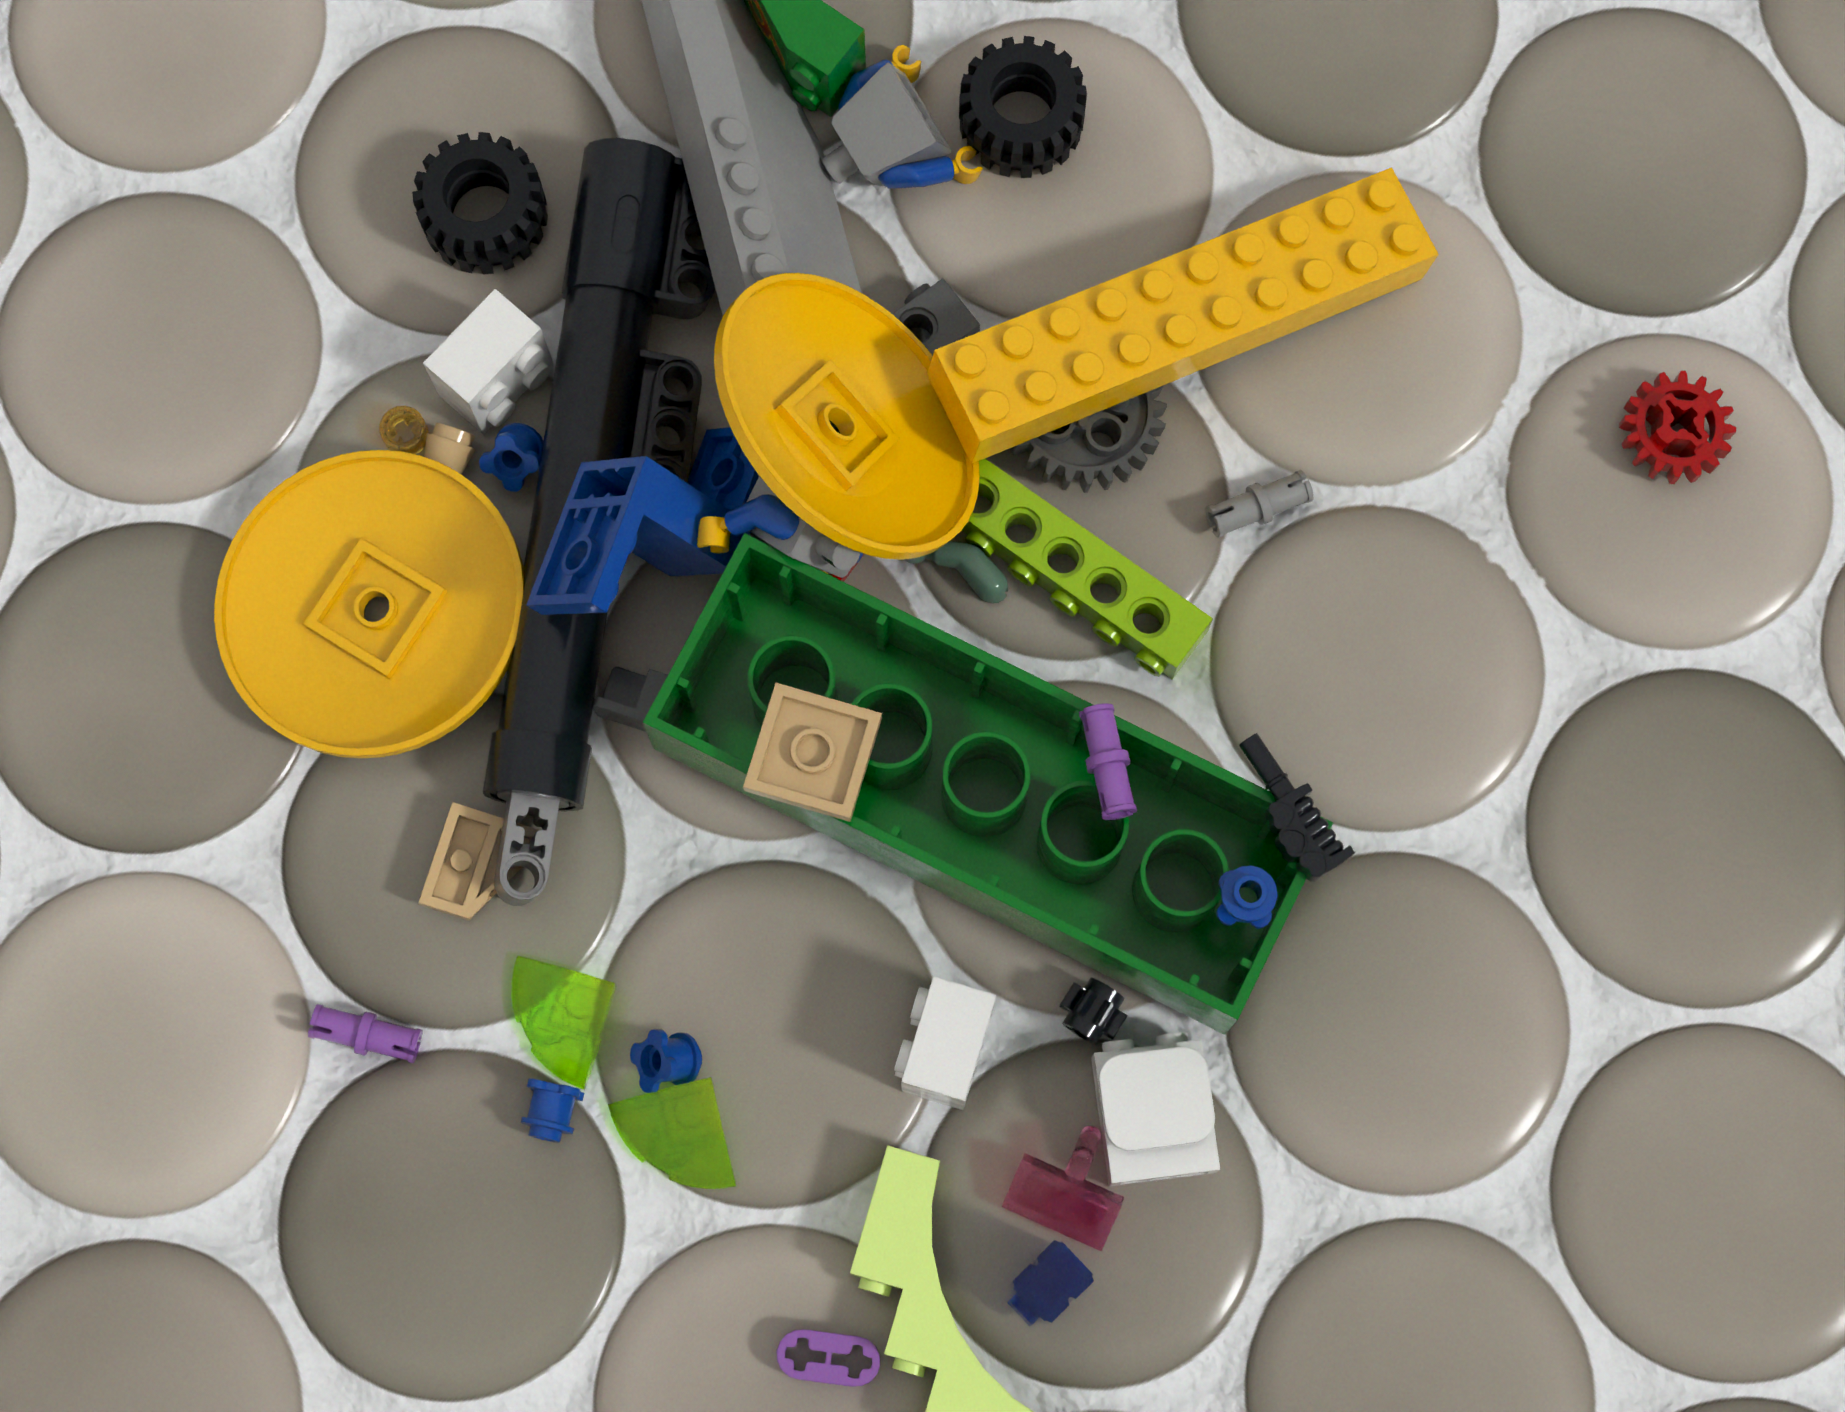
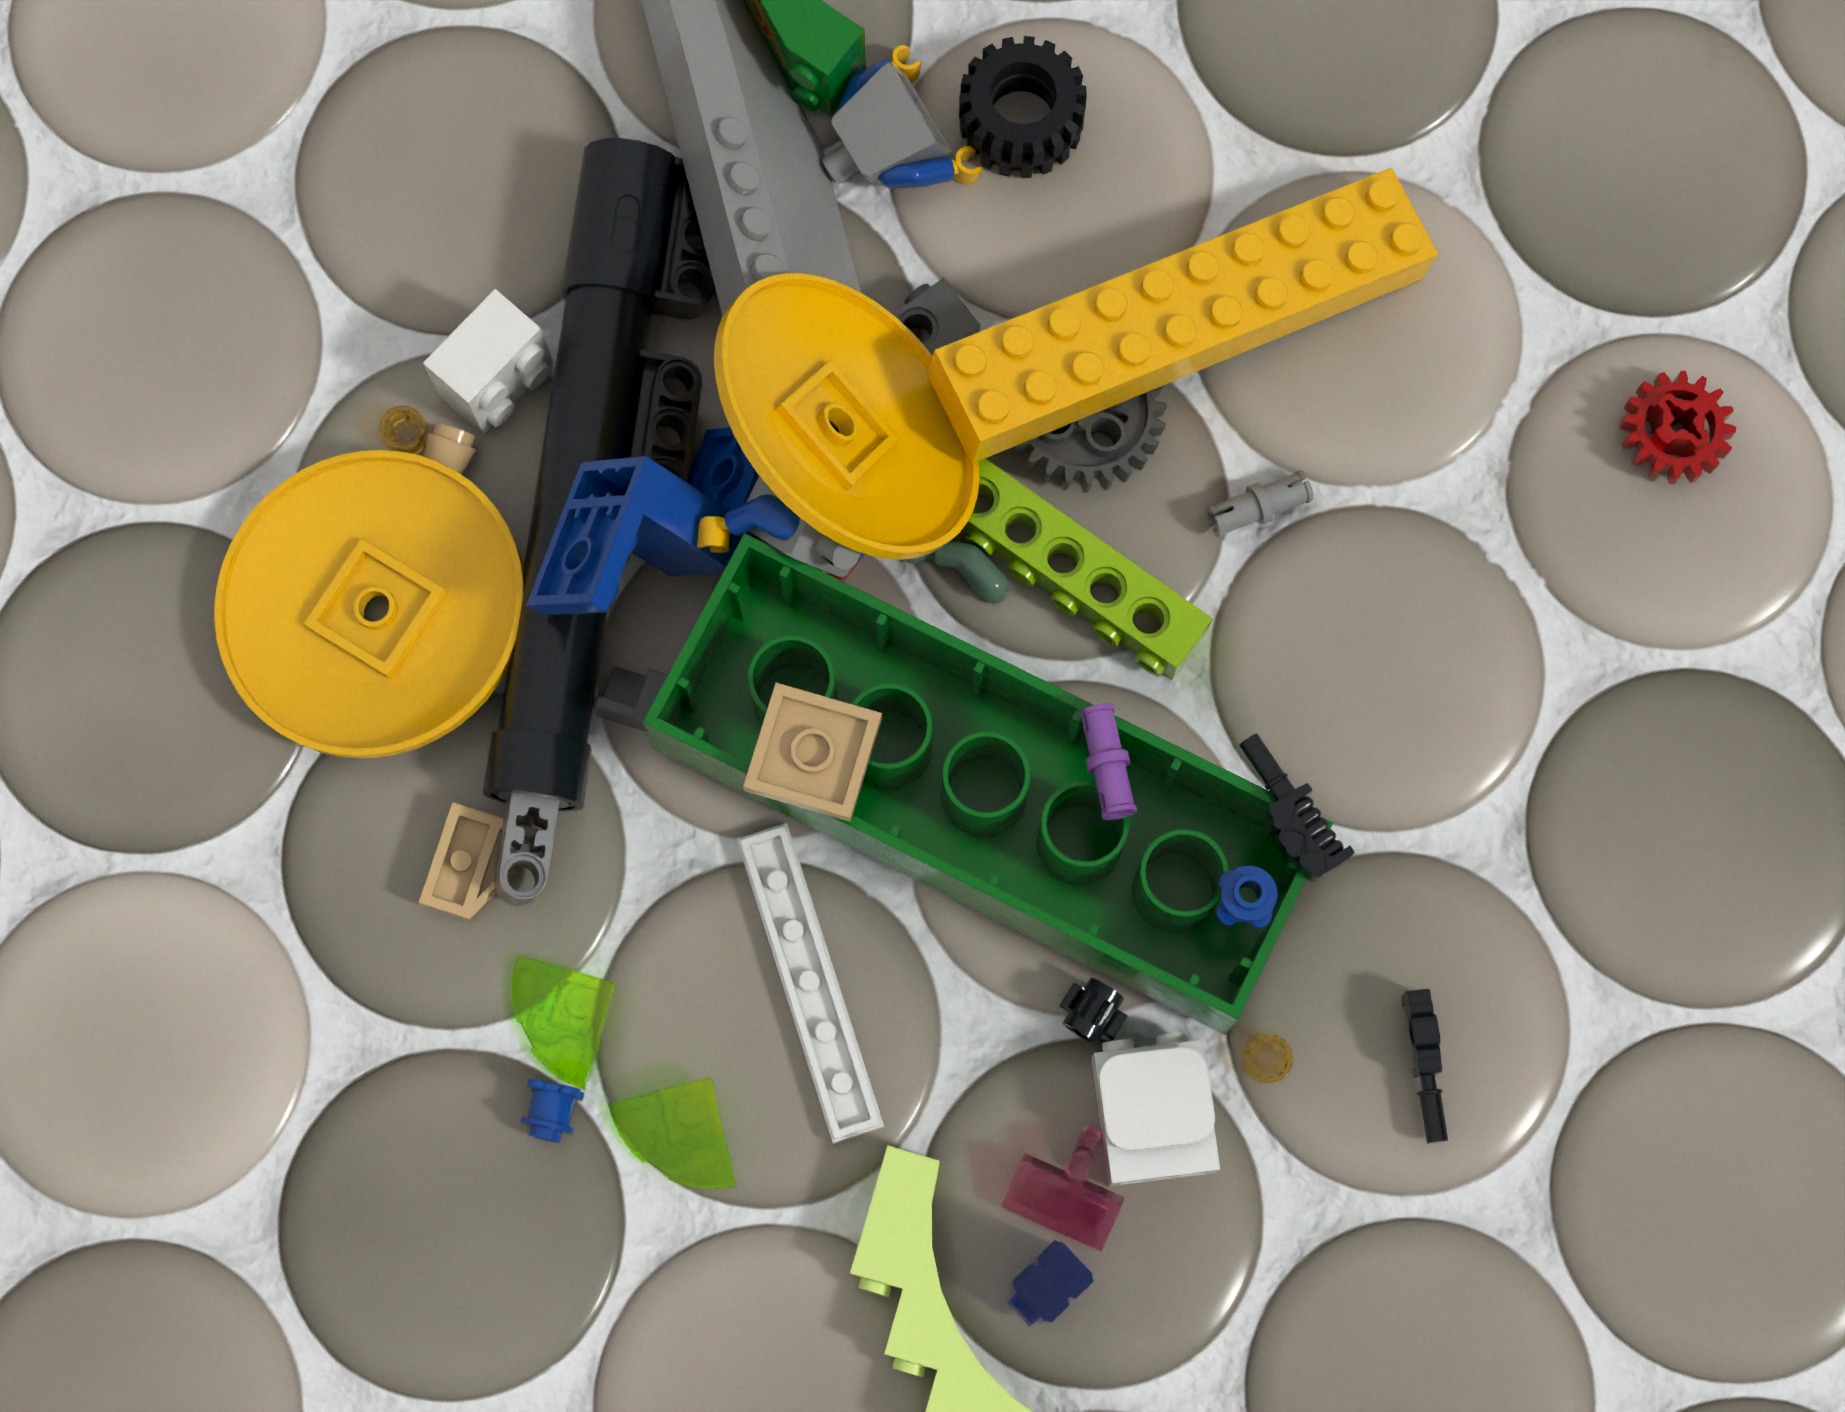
(365, 1033): medium lavender pin -> none
(472, 166): black tyre -> none
(514, 455): blue brick -> none
(666, 1059): blue brick -> none
(810, 983): none -> white tile
(826, 1371): medium lavender beam -> none
(947, 1042): white brick -> none
(1280, 1069): none -> clear yellow bush
(1427, 1058): none -> black piece

